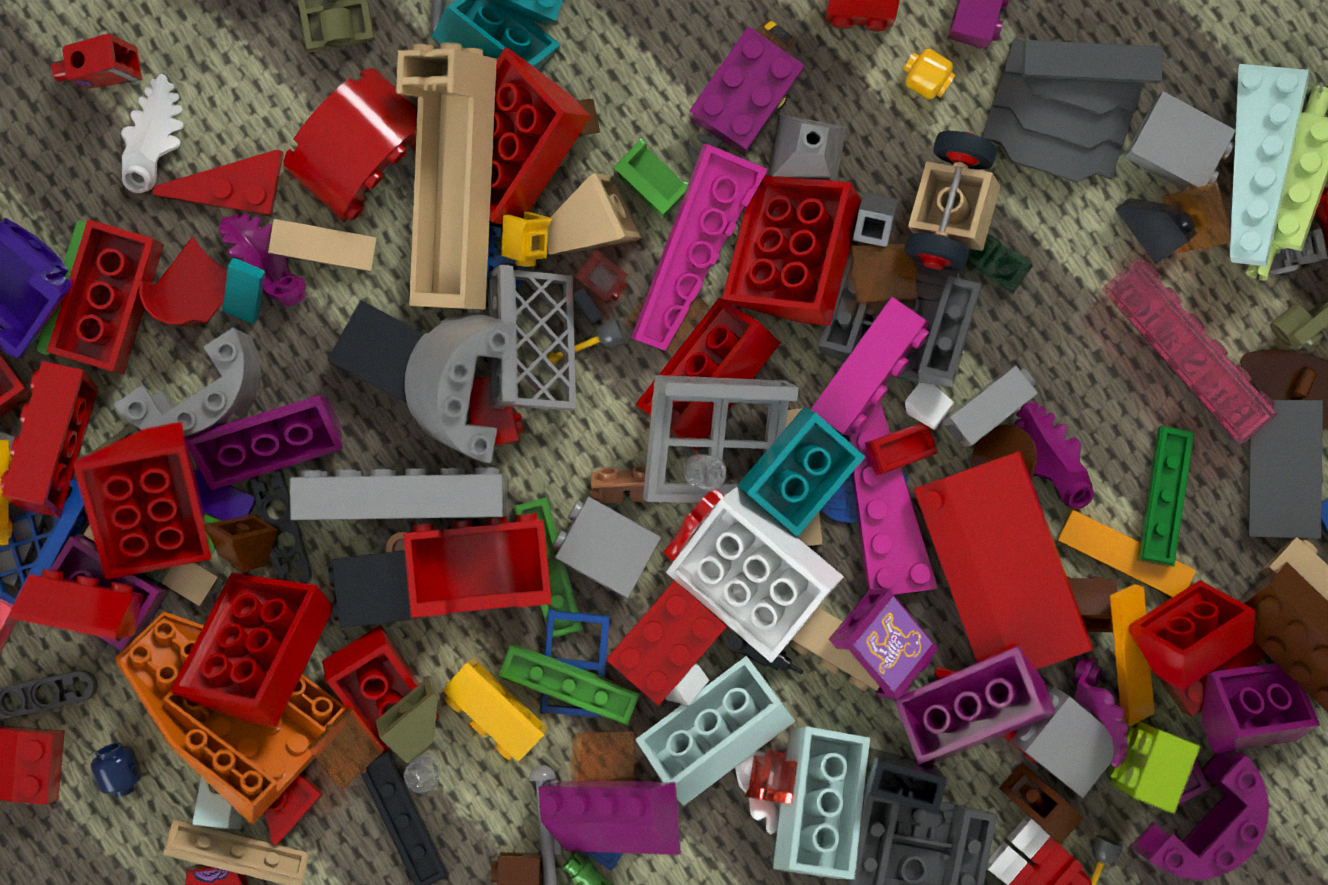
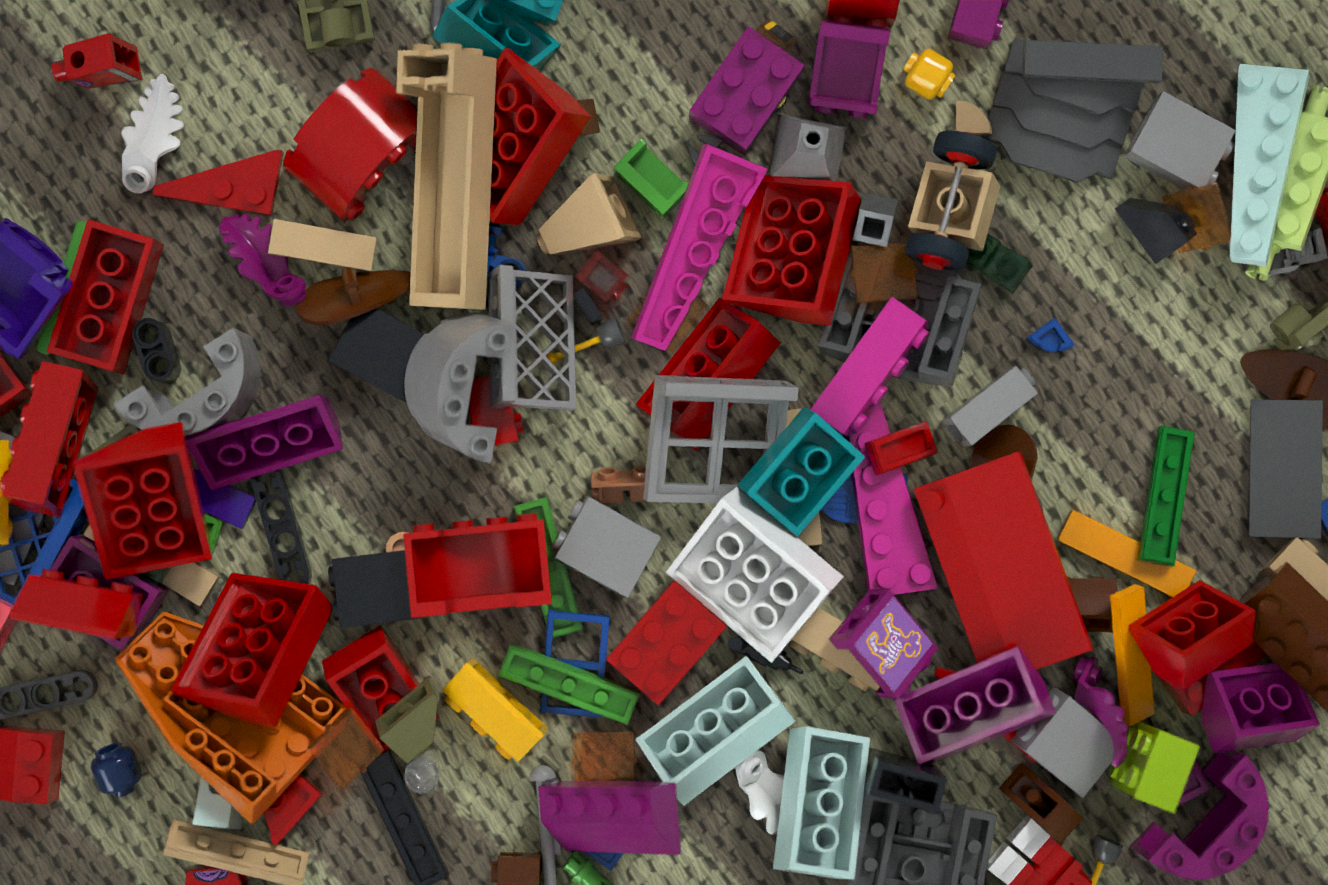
(153, 352): none -> black beam
(187, 290): red piece -> none
(243, 290): teal tile -> none
(243, 541): reddish brown slope -> none
(351, 295): none -> reddish brown shield
(398, 497): light grey brick -> none
(525, 238): yellow window -> none
(689, 686): white slope -> none
(691, 523): red helmet -> none
(698, 468): clear wheel -> none
(772, 778): clear red window -> none
(848, 67): none -> magenta panel
(928, 404): white slope -> none
(971, 119): none -> tan tile
(1051, 337): none -> blue tile
(1056, 457): magenta plant -> none
(1189, 351): clear pink brick -> none

